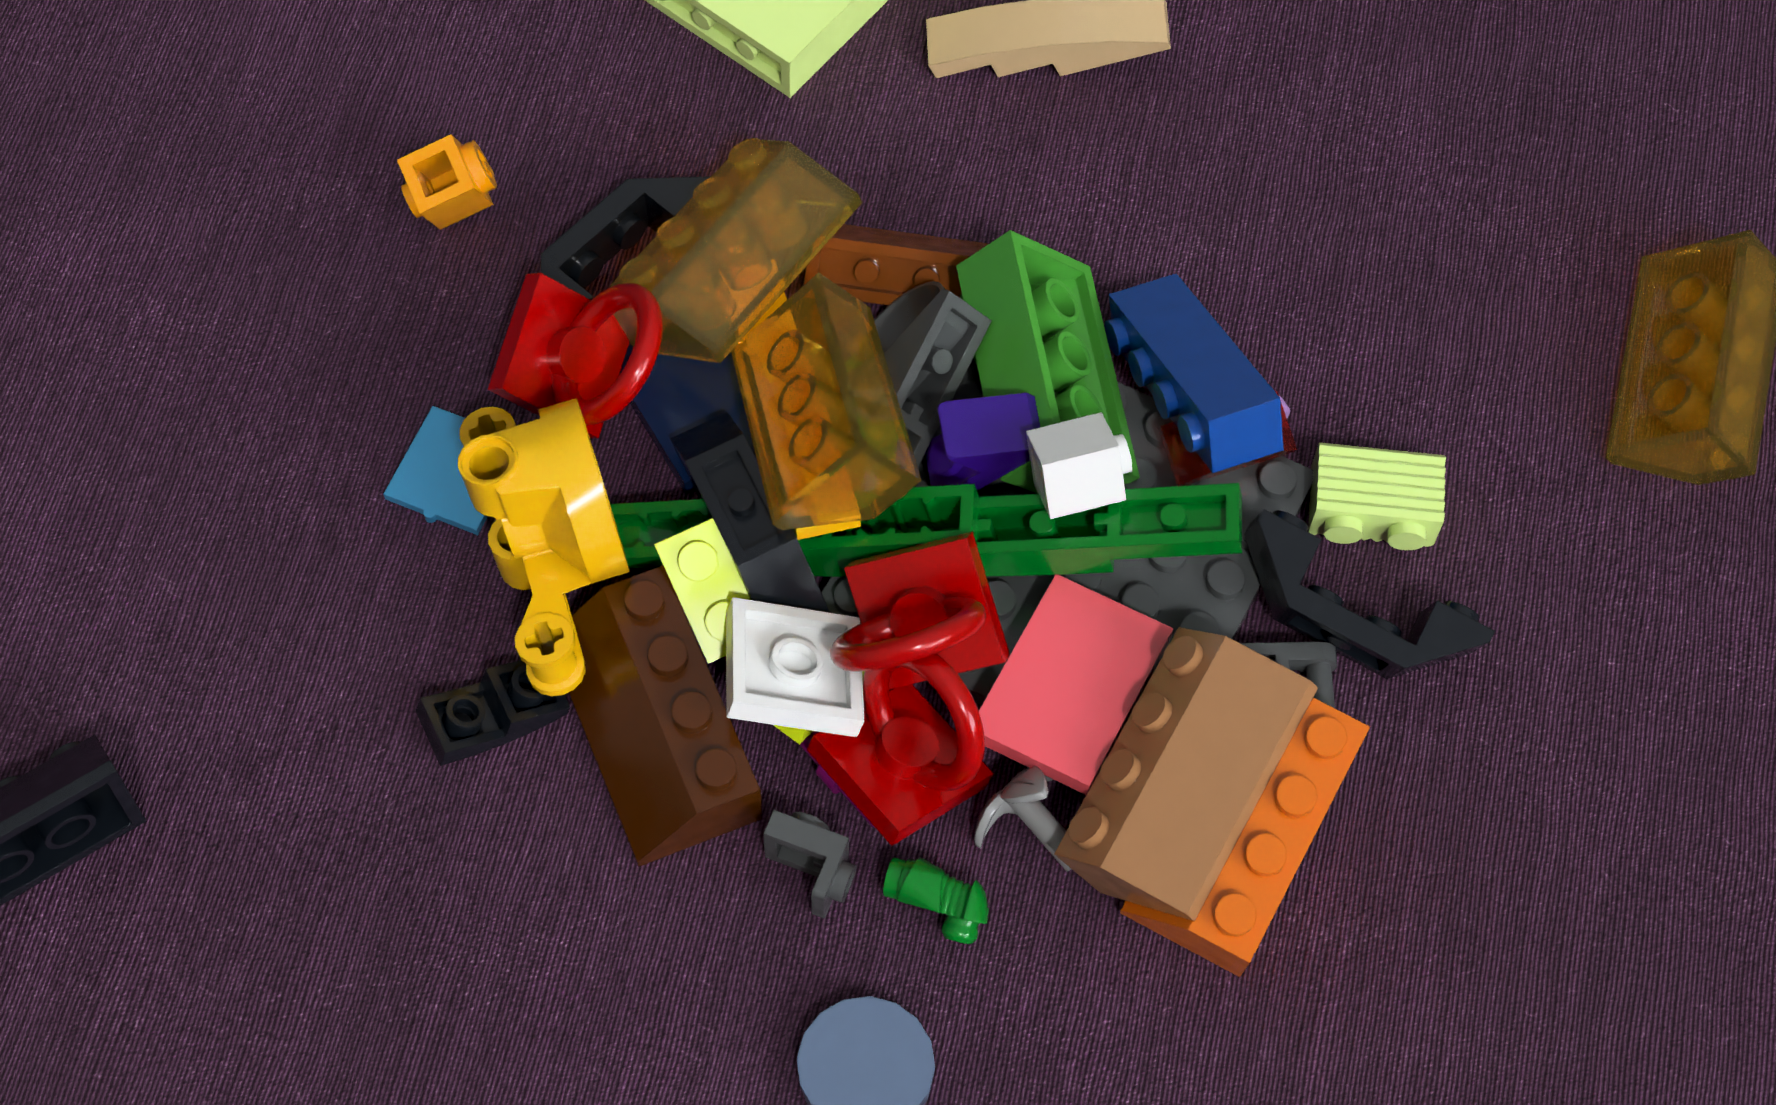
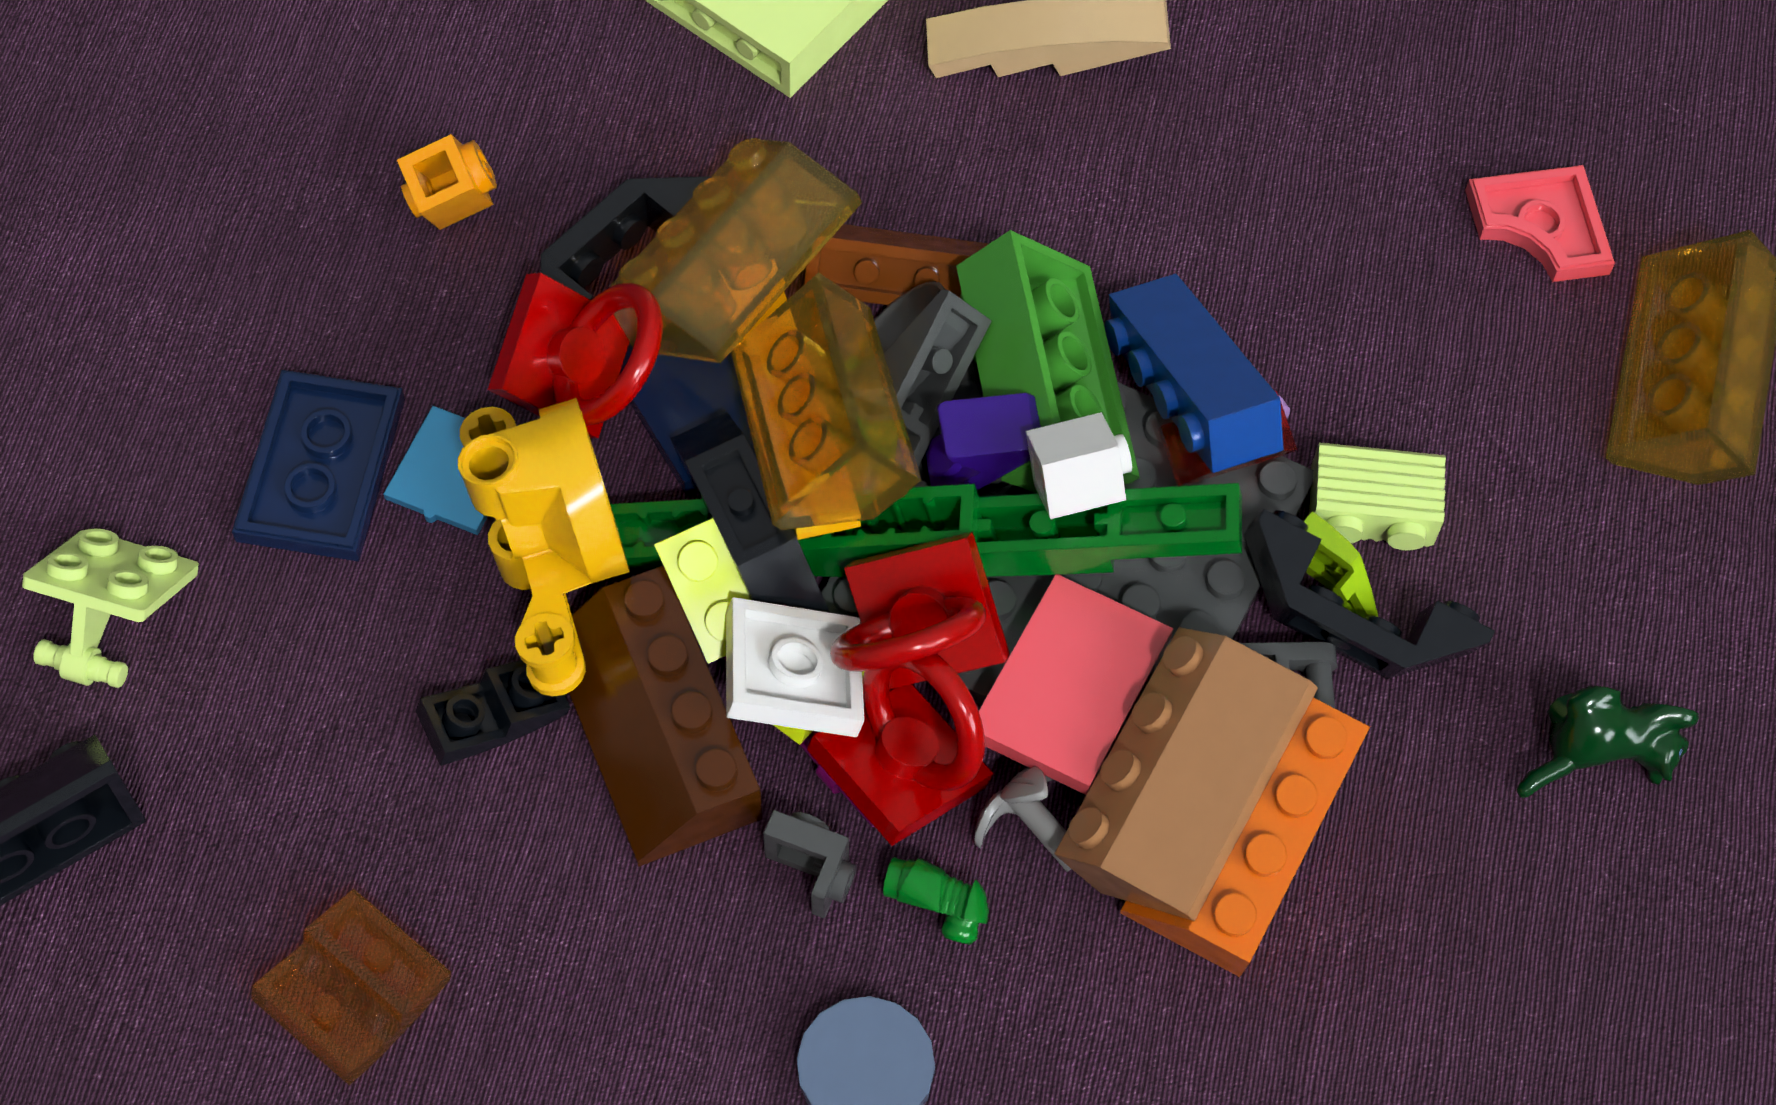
(103, 579): none -> yellowish green plate
(319, 465): none -> dark blue tile
(351, 986): none -> clear orange slope
(1340, 568): none -> lime slope
(1548, 216): none -> coral tile
(1598, 729): none -> dark green animal

